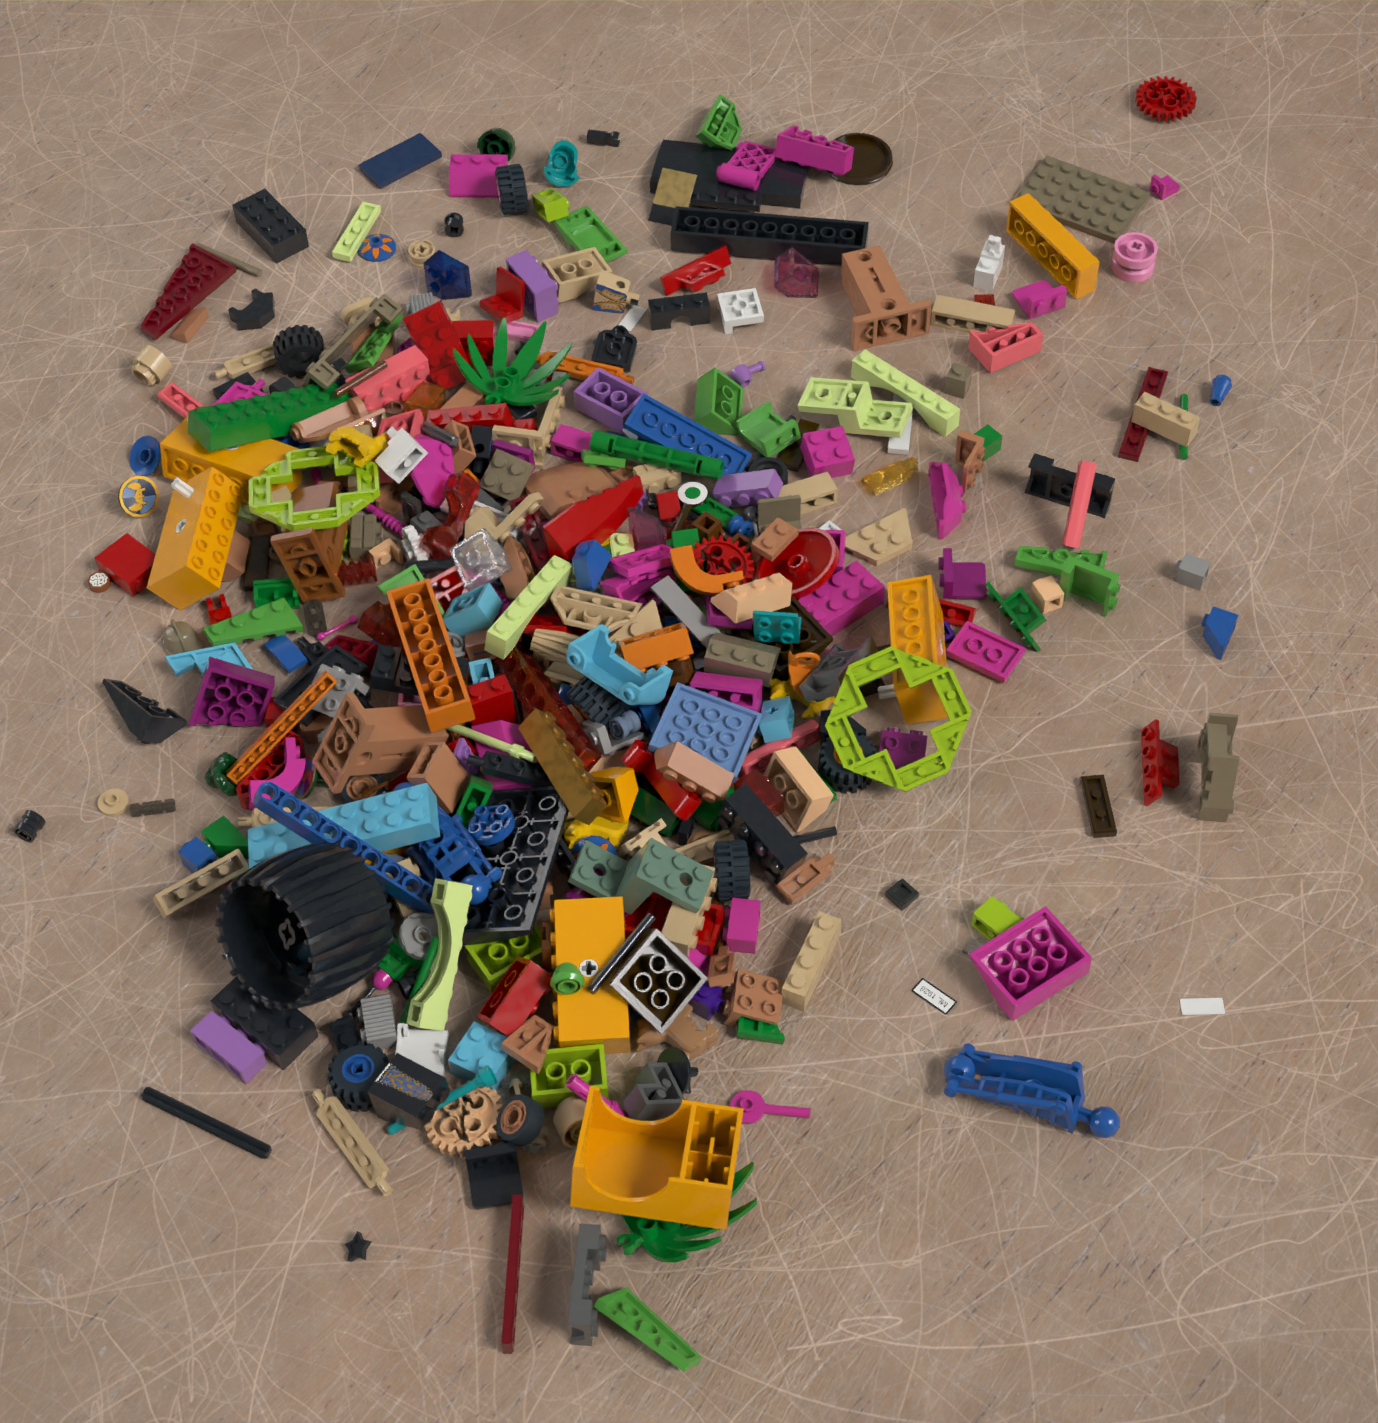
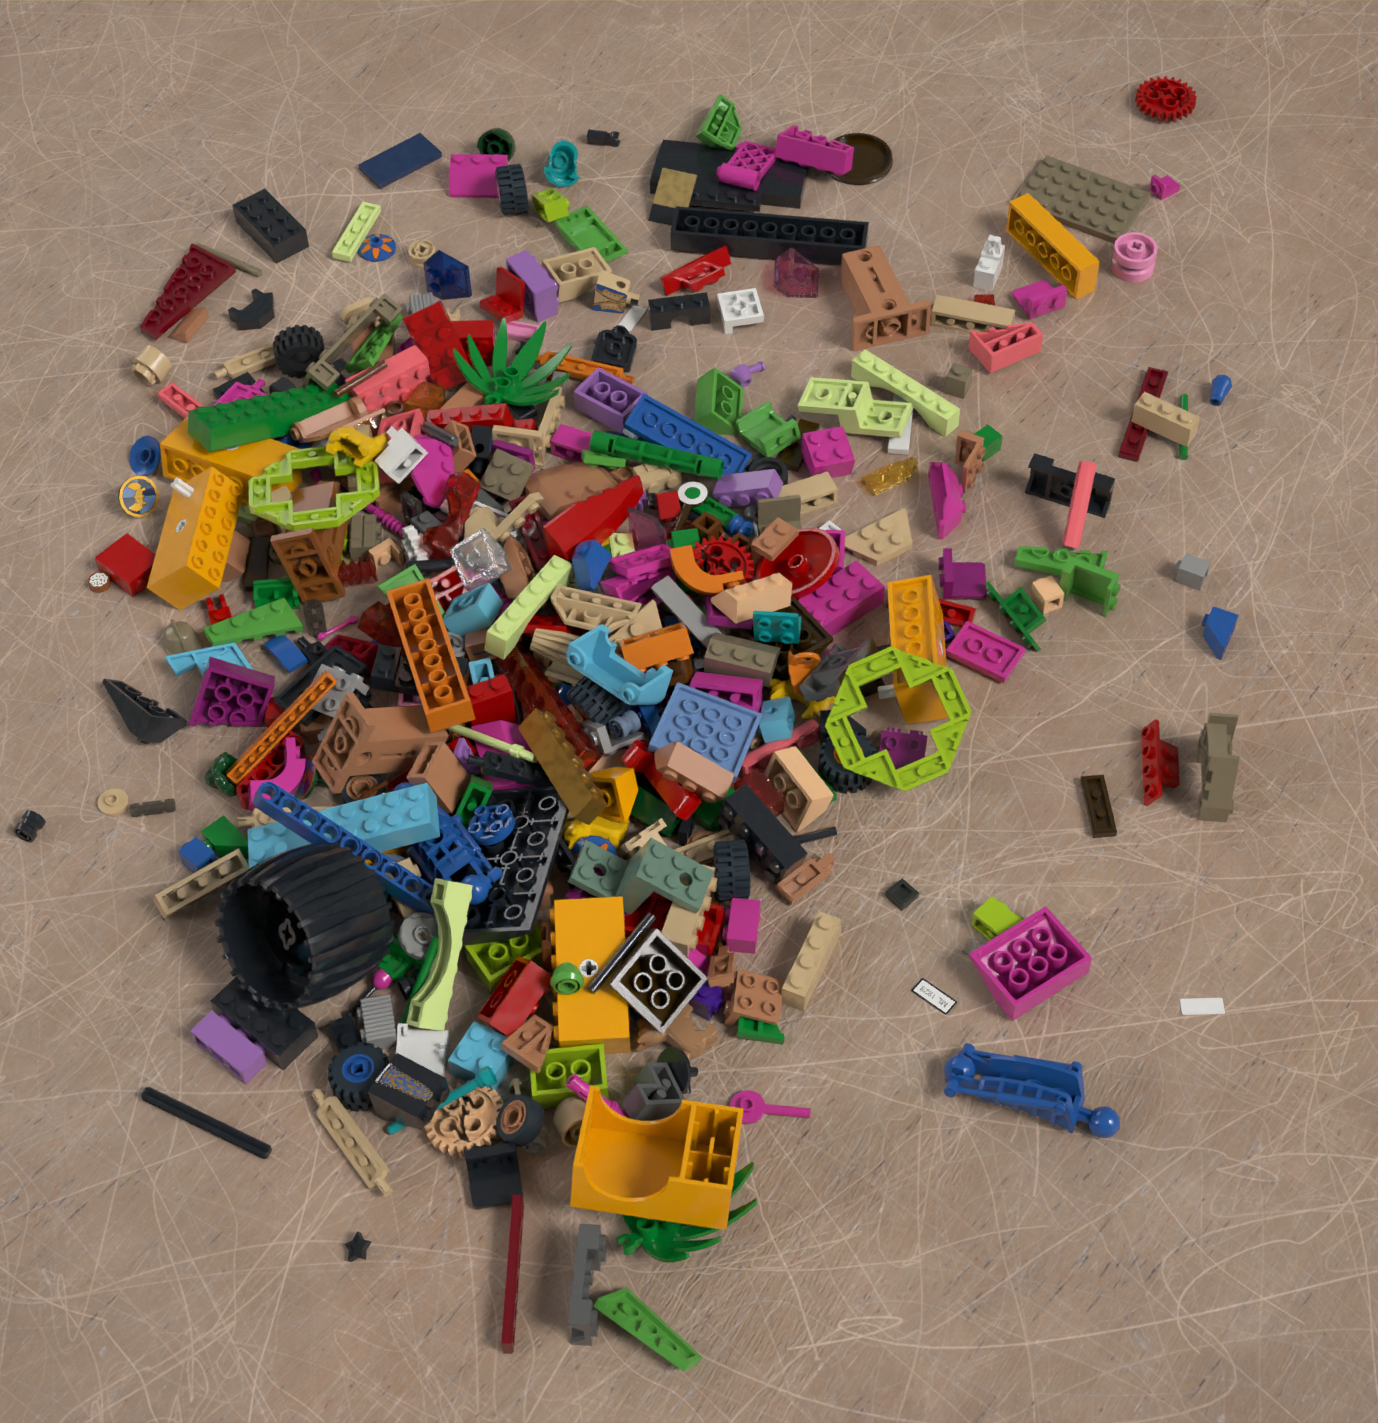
(454, 224): black wheel -> none

